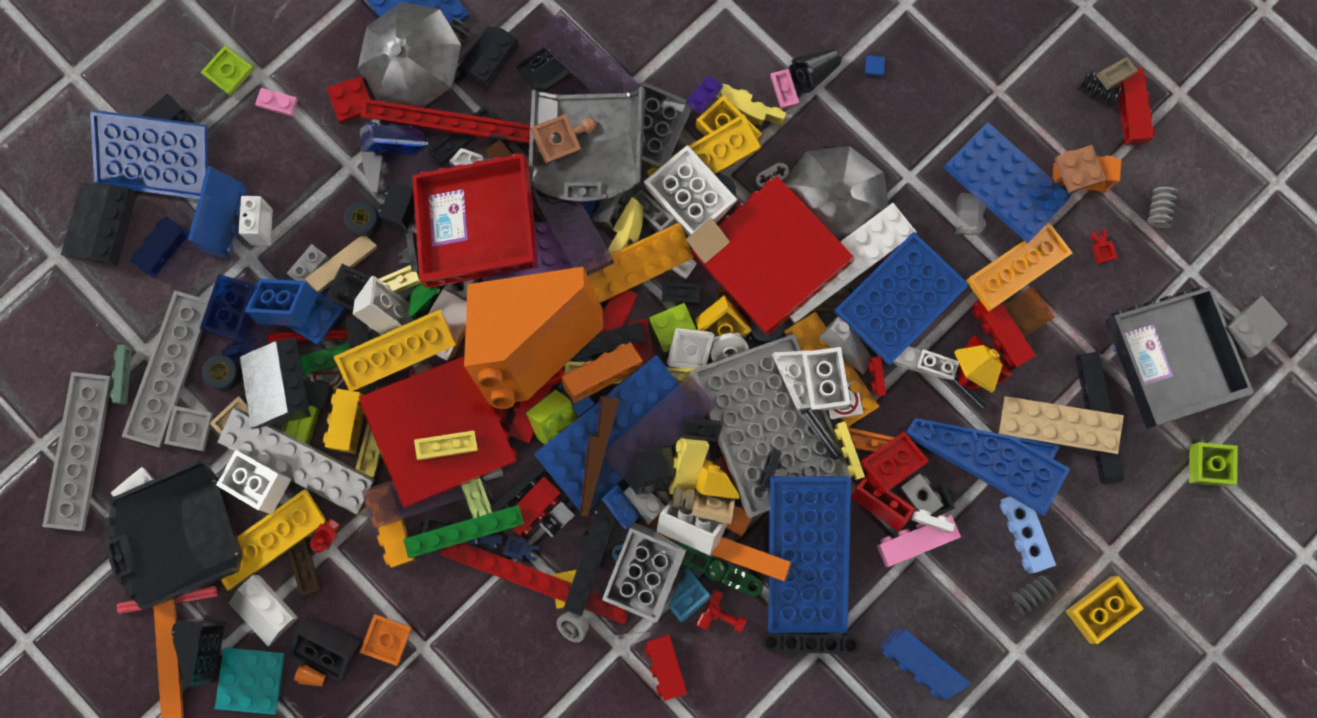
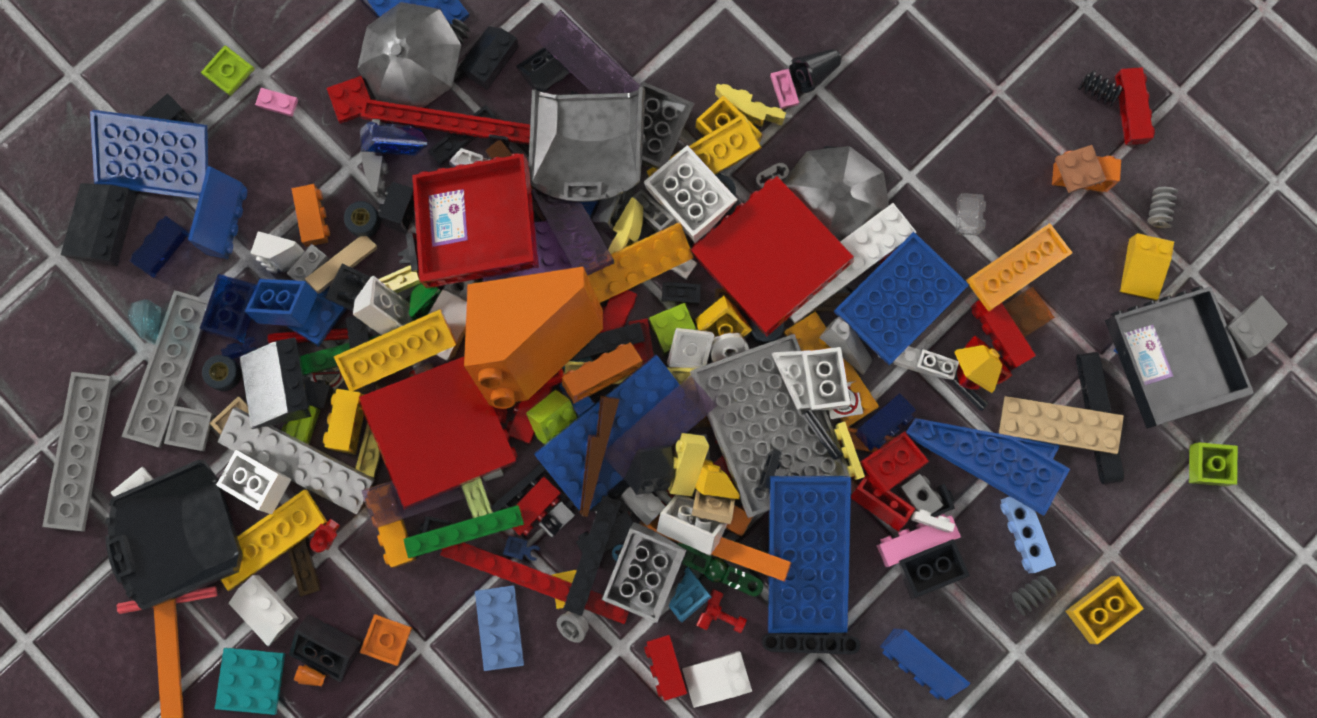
(121, 375): sand green plate -> none
(145, 319): none -> clear light blue slope
(198, 649): black slope -> none
(258, 223): white window -> none
(275, 252): none -> white slope
(310, 215): none -> orange brick
(445, 445): light yellow plate -> none
(490, 541): dark blue plate -> none
(499, 628): none -> medium blue plate
(568, 141): nougat plate -> none
(621, 507): blue plate -> none
(622, 641): clear slope -> none
(683, 498): dark tan wheel -> none
(700, 429): black plate -> none
(704, 94): dark purple plate -> none
(707, 240): tan sticker -> none
(717, 679): none -> white slope
(874, 66): blue tile -> none
(875, 367): red plate -> none
(886, 422): none -> clear blue brick
(933, 569): none -> black slope
(1007, 182): blue plate -> none
(1103, 250): red plate -> none
(1117, 73): dark tan tile -> none
(1146, 266): none -> yellow slope

